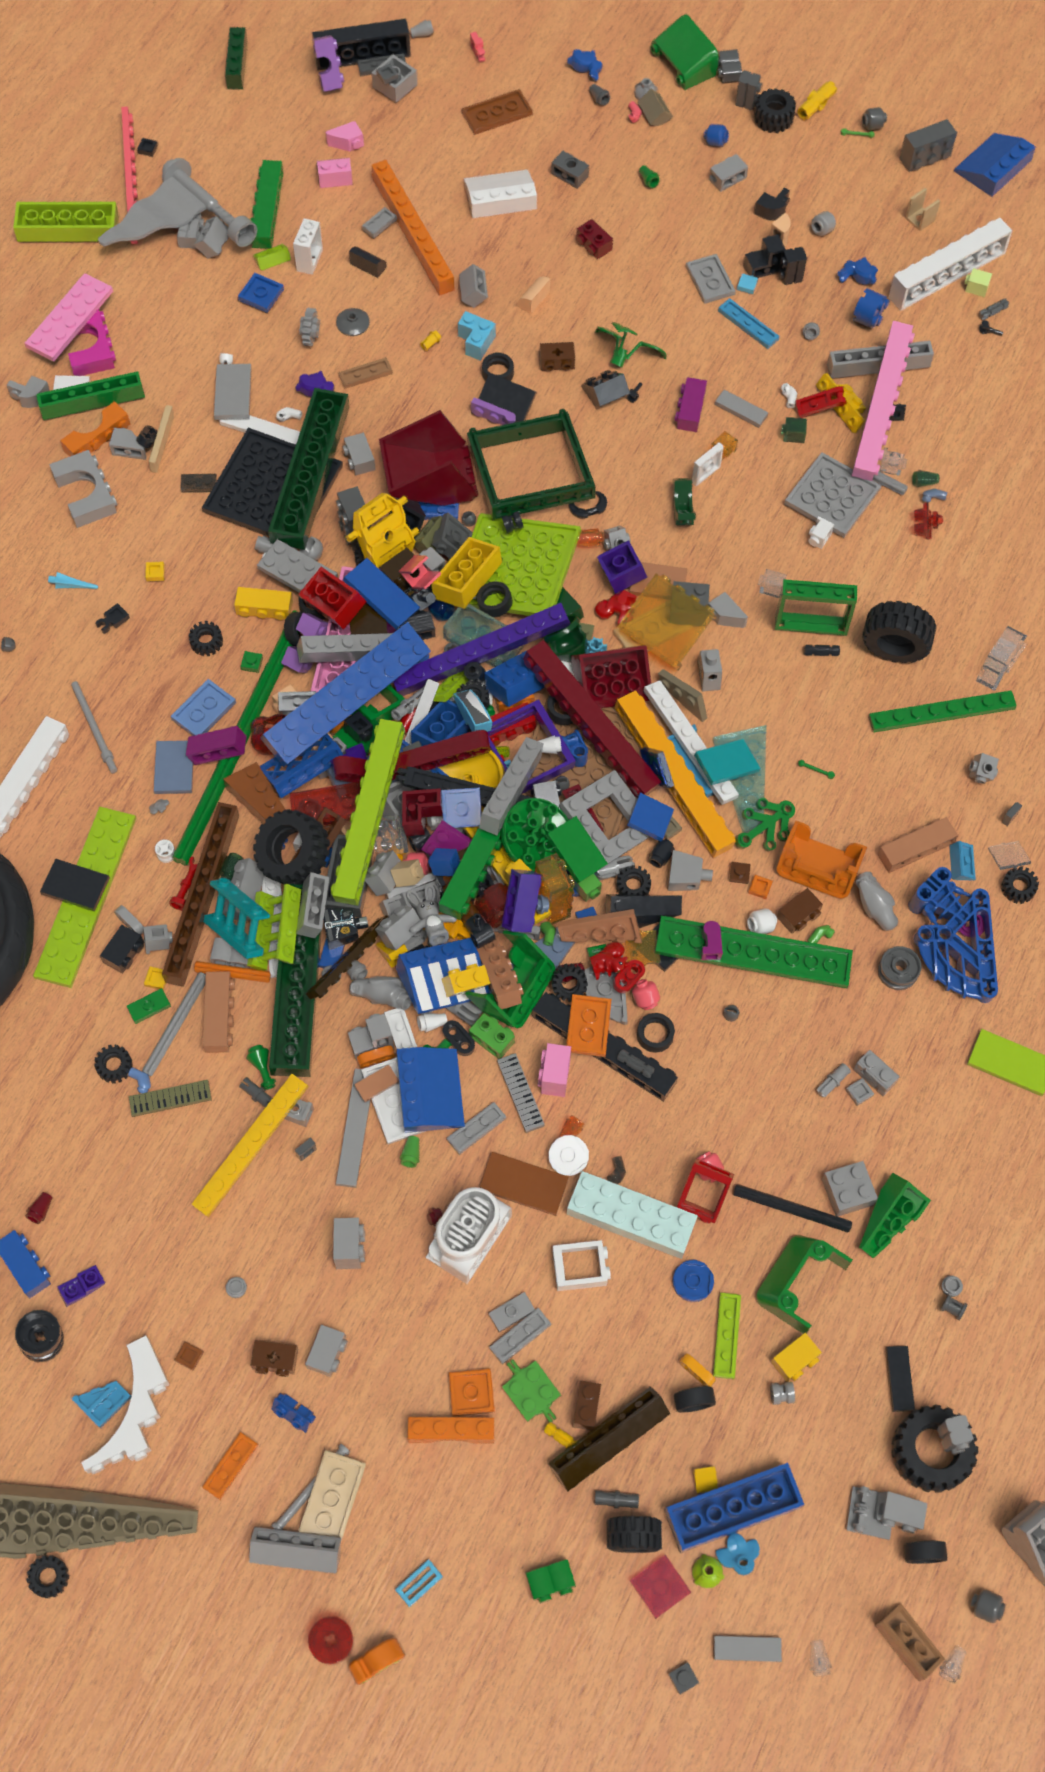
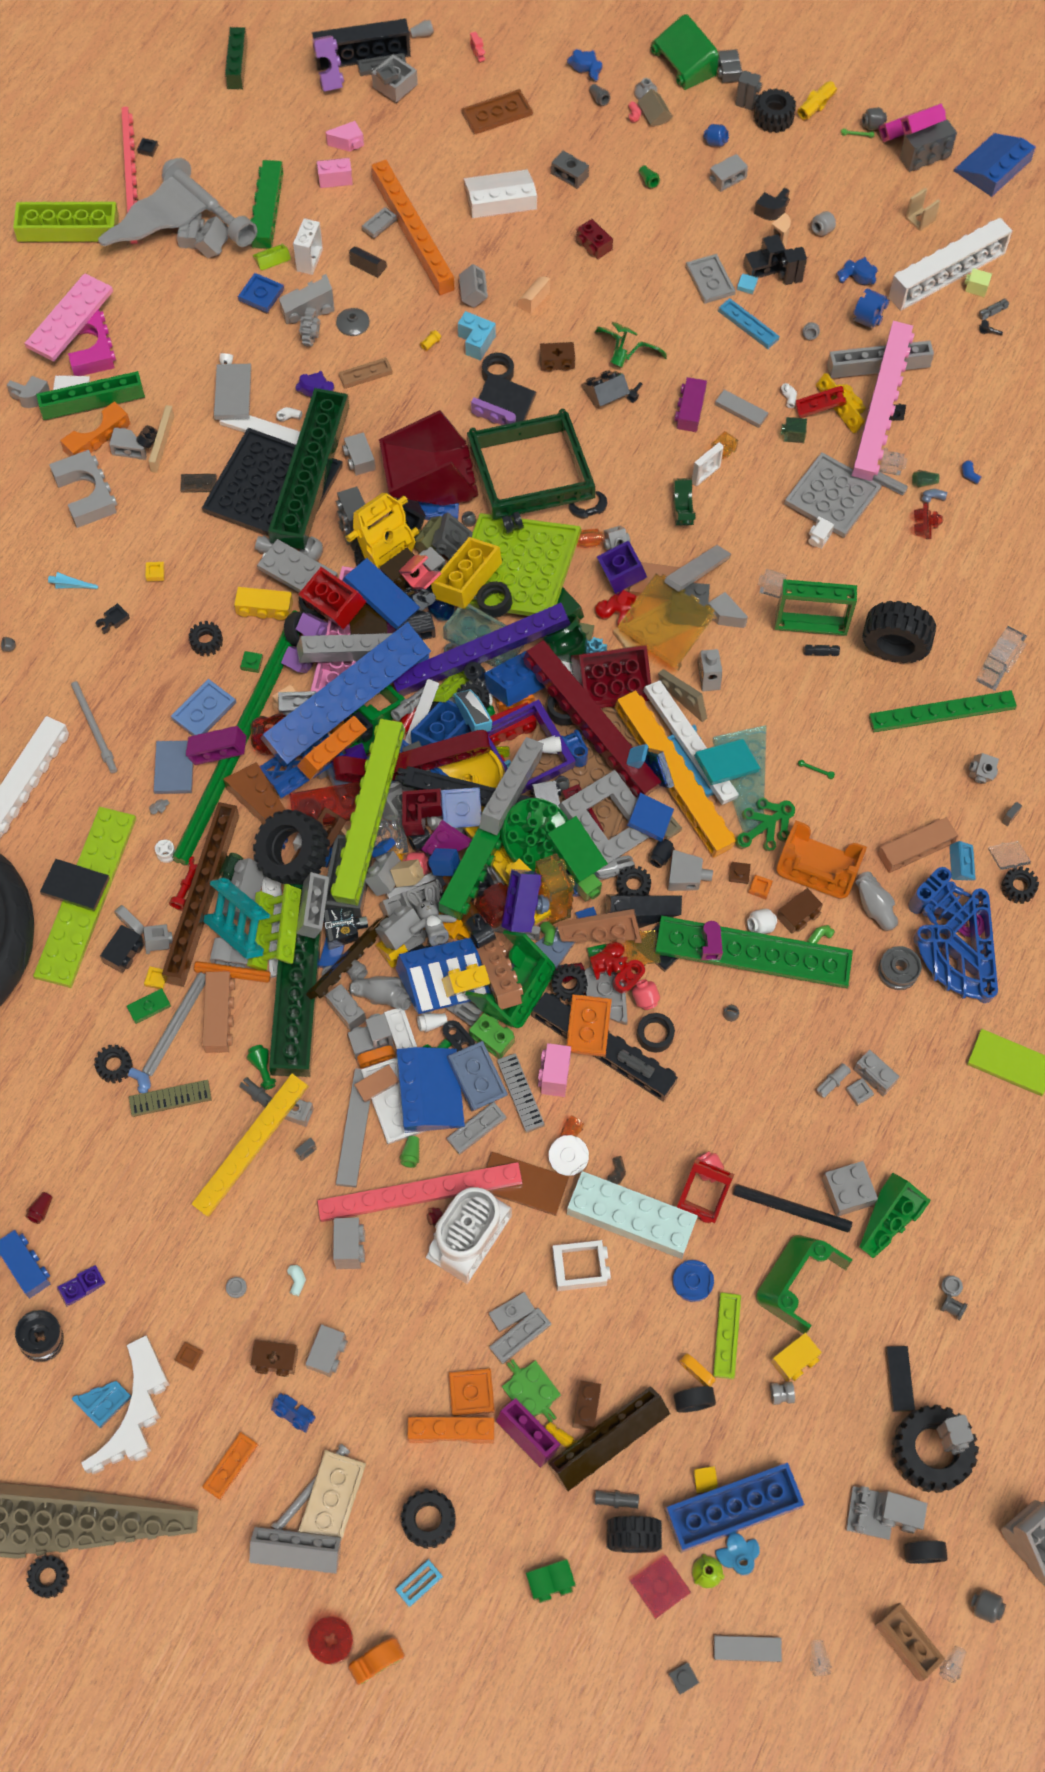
(298, 1277): none -> light aqua arm
(315, 295): none -> light grey wedge
(333, 745): none -> orange arch
(345, 1007): none -> light grey brick
(383, 847): none -> blue tile
(418, 1192): none -> coral plate
(421, 1500): none -> black tyre
(477, 1076): none -> sand blue tile
(527, 1432): none -> magenta brick
(637, 756): none -> dark azure slope
(697, 568): none -> light grey tile
(912, 122): none -> dark pink arch
(968, 472): none -> blue arm

